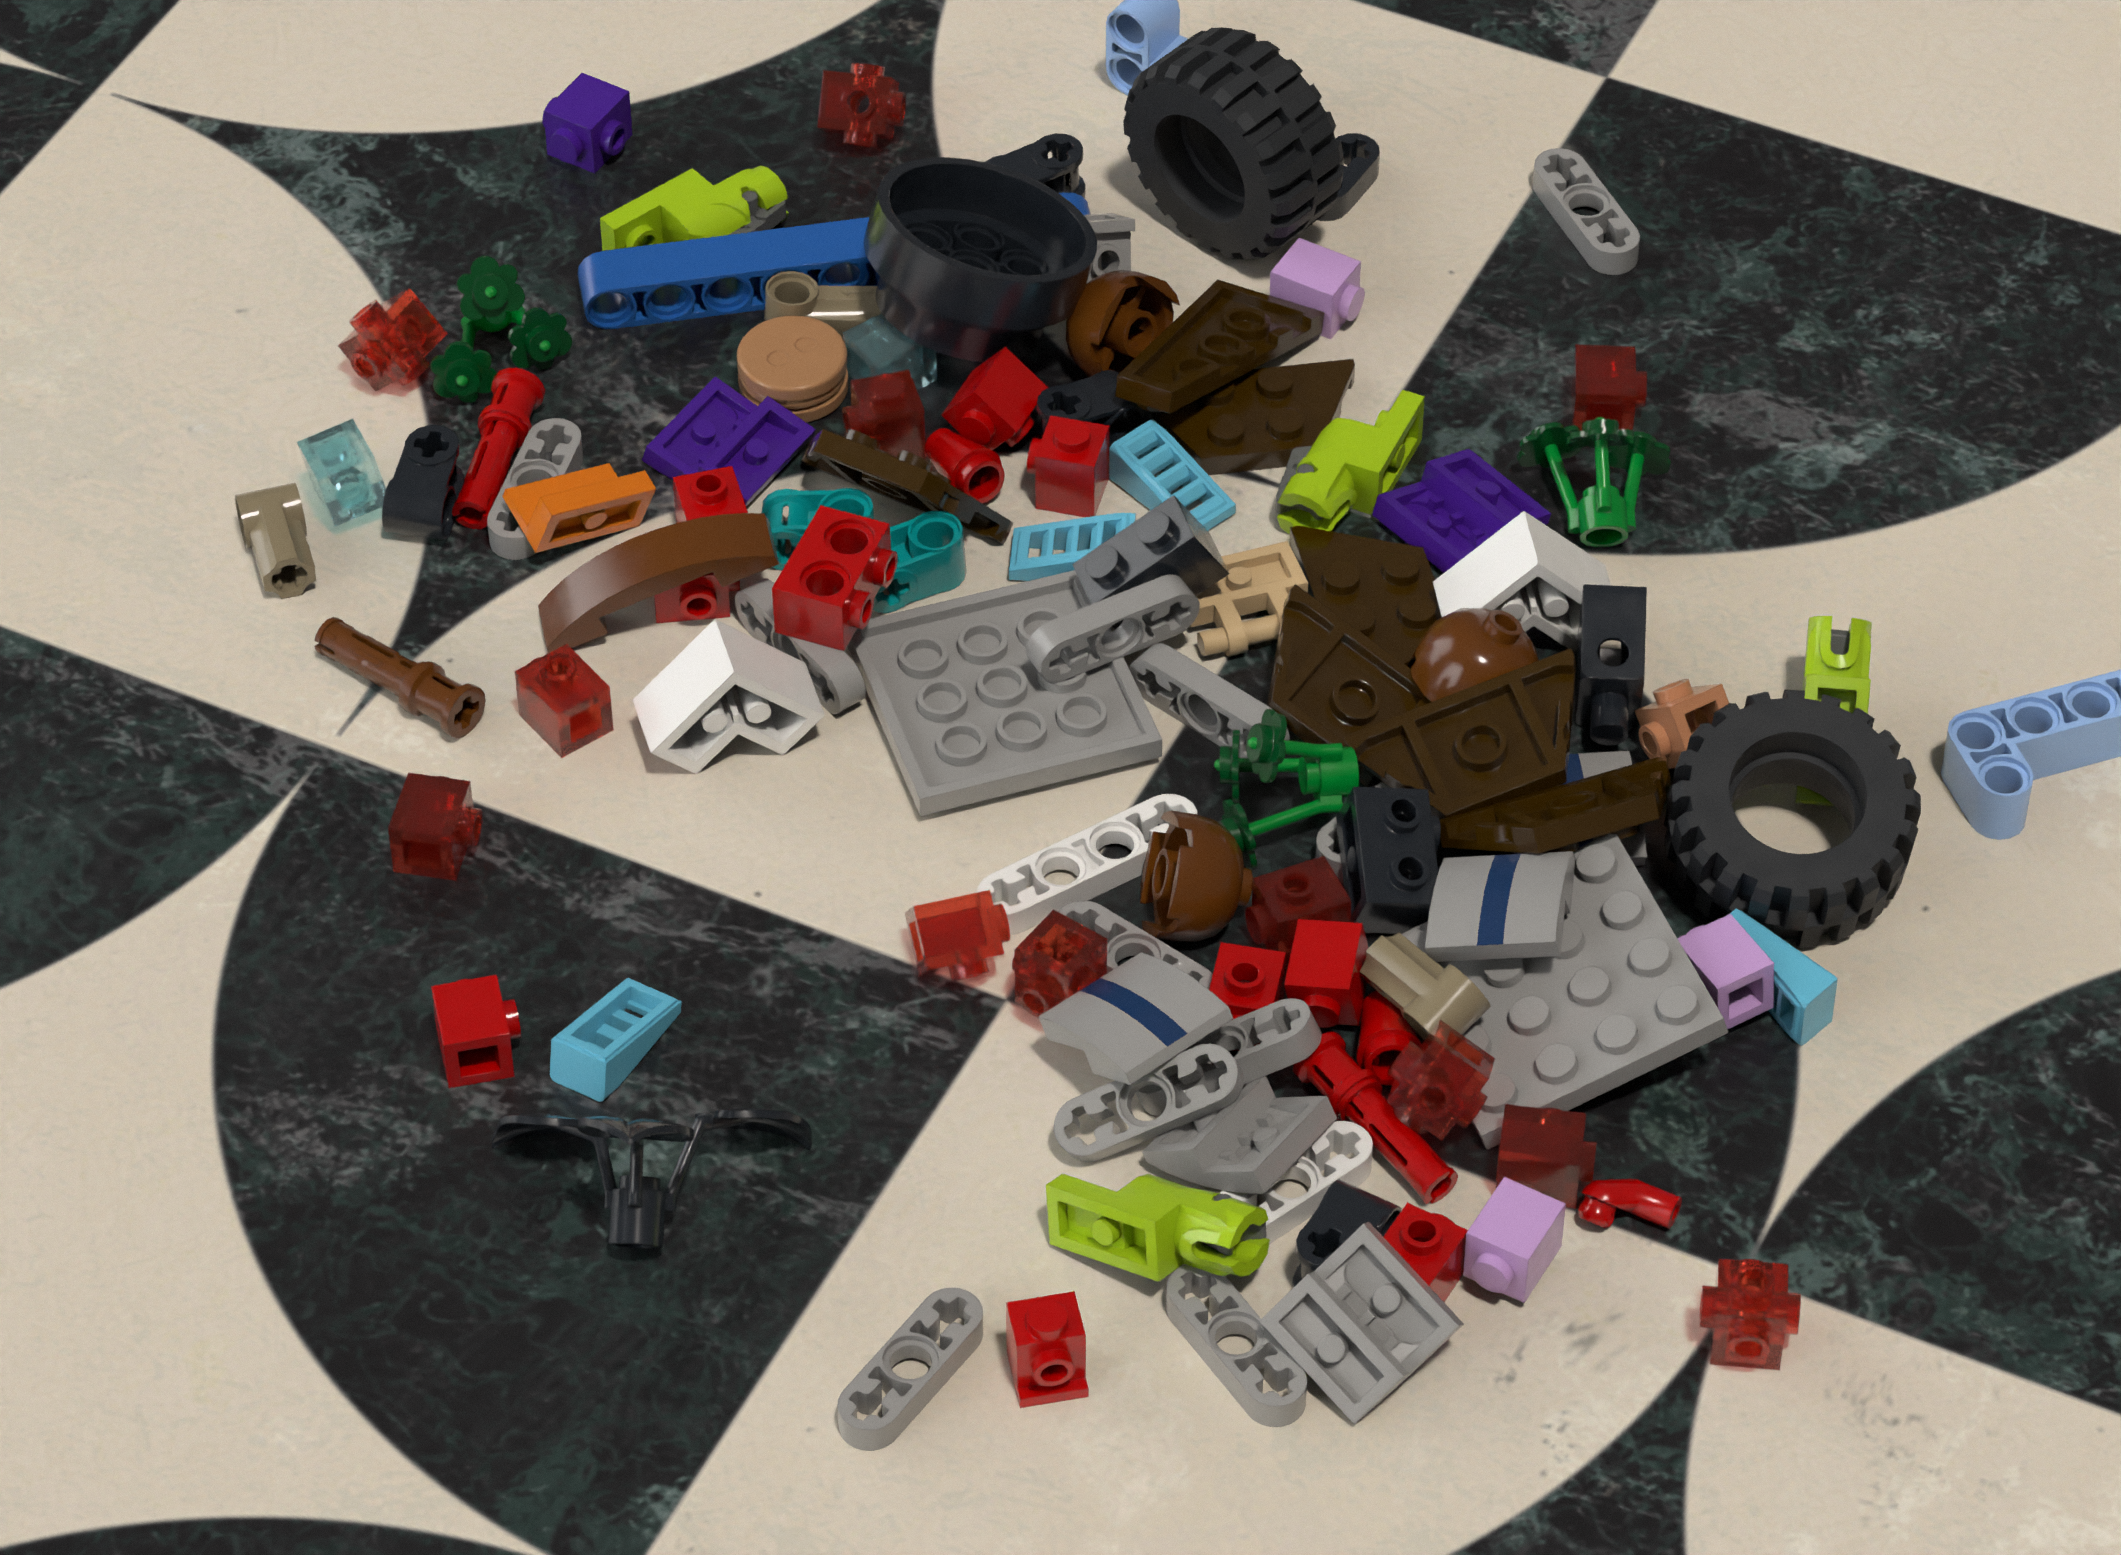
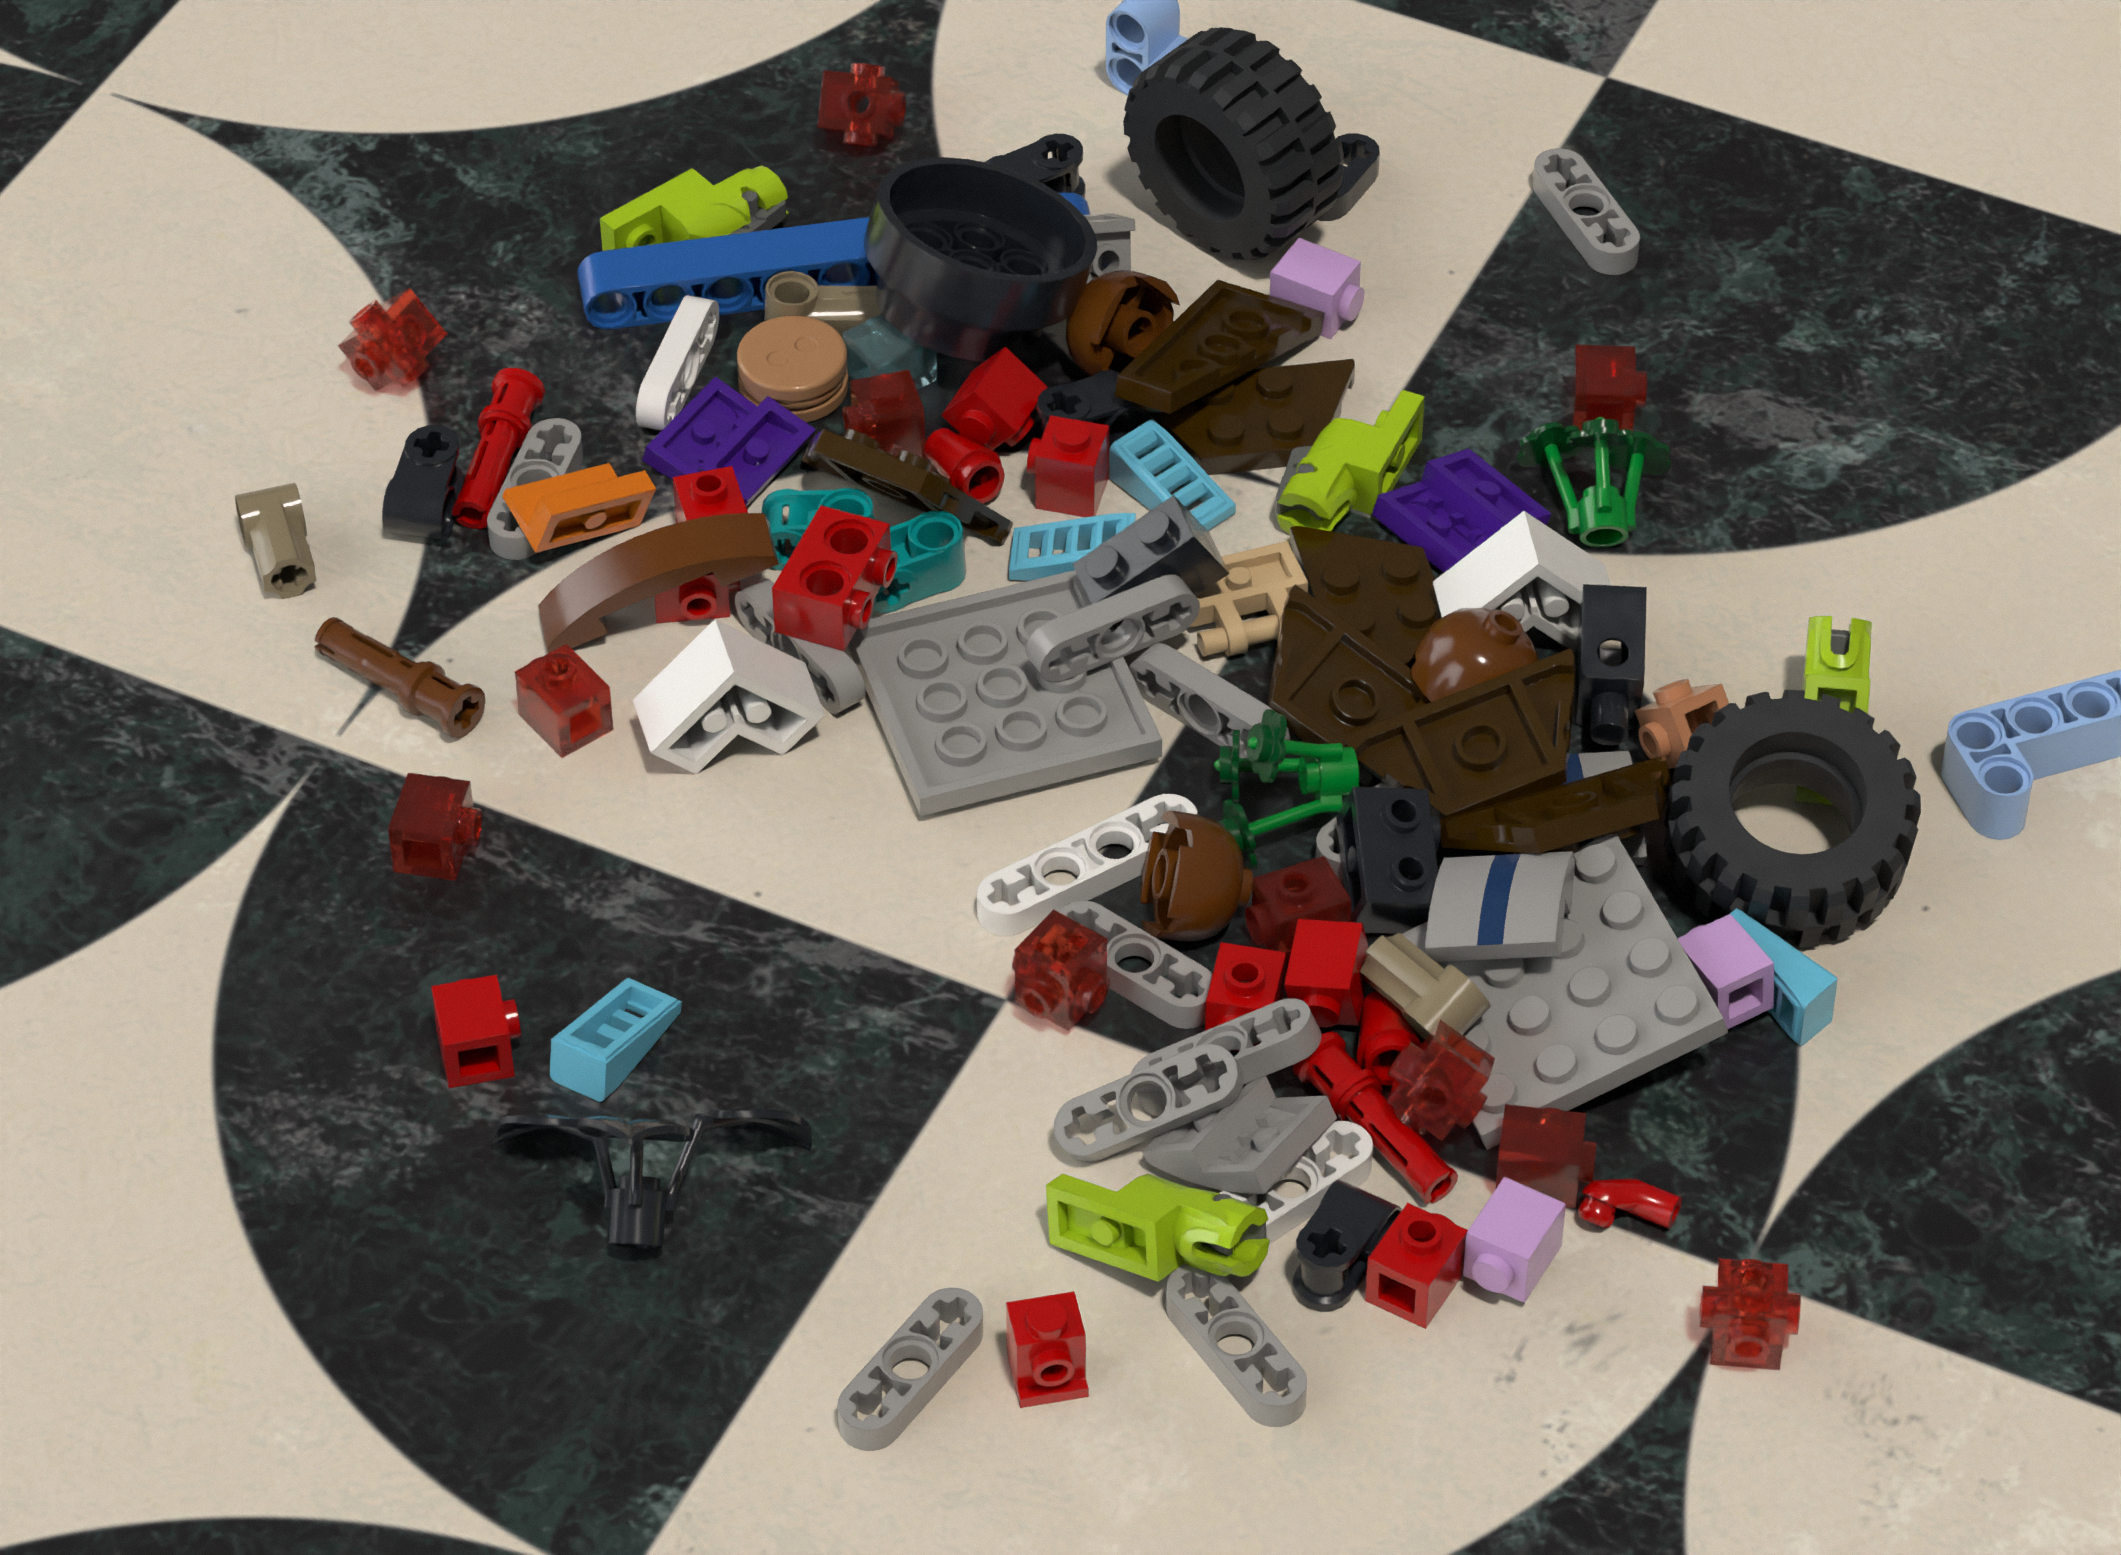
(343, 472): clear light blue brick -> none
(490, 305): dark green plant -> none
(588, 123): dark purple brick -> none
(677, 362): none -> white beam
(958, 935): clear red brick -> none
(1136, 1018): light grey slope -> none
(1361, 1322): light grey slope -> none

